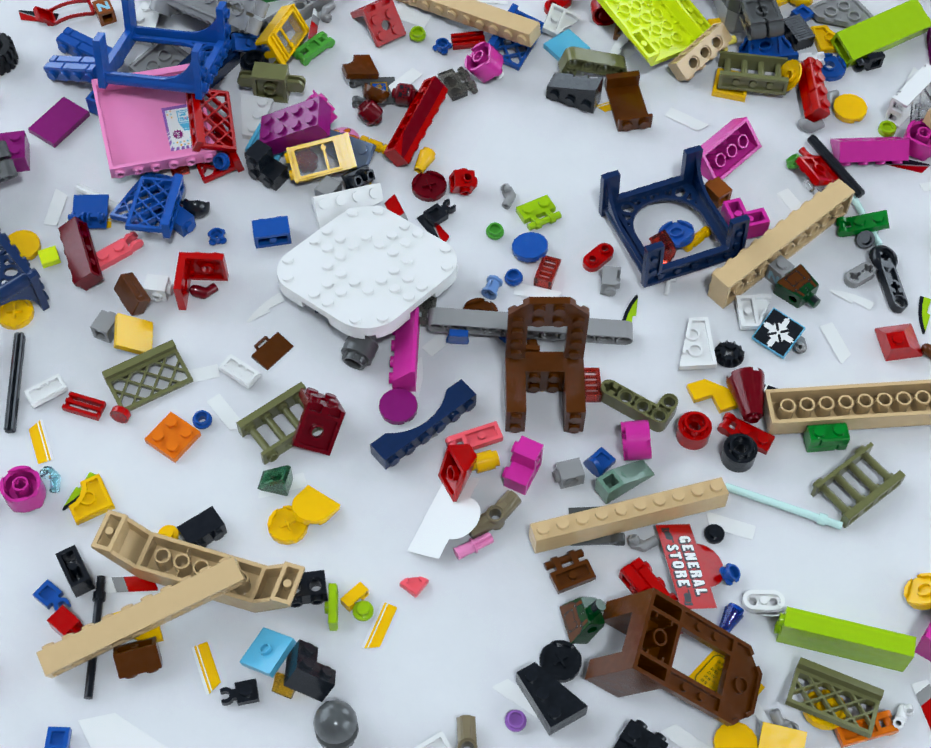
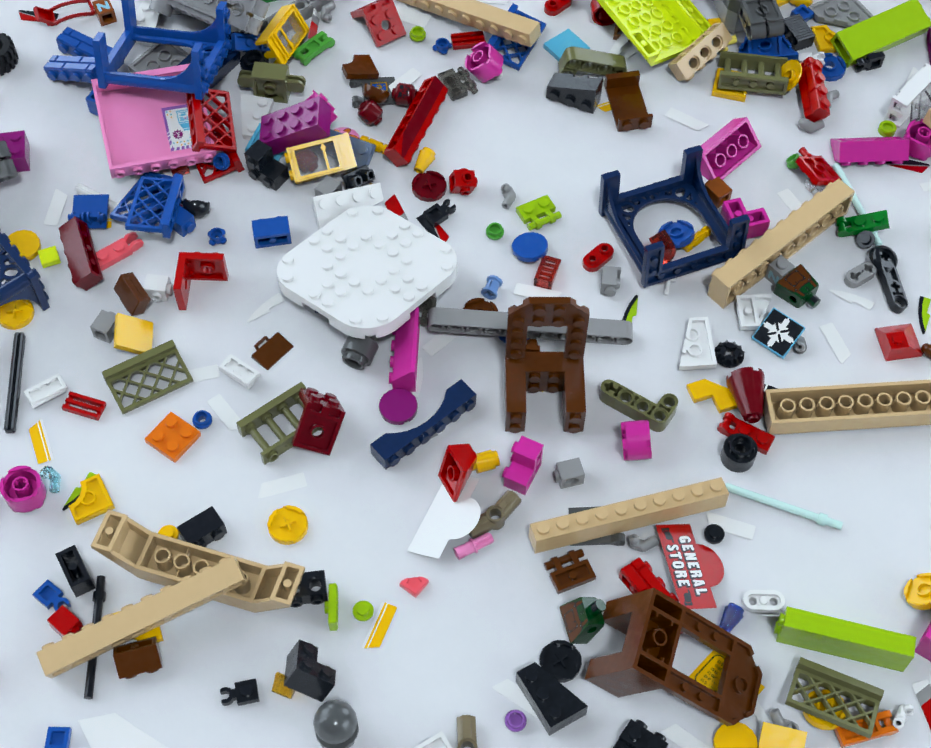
(59, 122): magenta tile -> none
(120, 414): red tile -> none
(129, 584): sticker -> none
(203, 292): dark red arm -> none
(206, 667): yellow sticker -> none
(268, 652): medium azure plate -> none
(276, 480): clear green slope -> none
(313, 507): yellow tile -> none
(356, 593): yellow piece -> none
(457, 336): blue tile -> none
(478, 437): coral plate -> none
(513, 277): blue plate -> none
(559, 20): white wing -> none
(593, 396): clear red slope -> none
(599, 462): blue tile -> none
(621, 480): sand green slope -> none
(695, 438): red piece -> none
(730, 573): blue plate -> none
(826, 437): green brick -> none
(835, 165): black axle -> none
(849, 108): yellow tile -> none
(863, 502): olive fence -> none

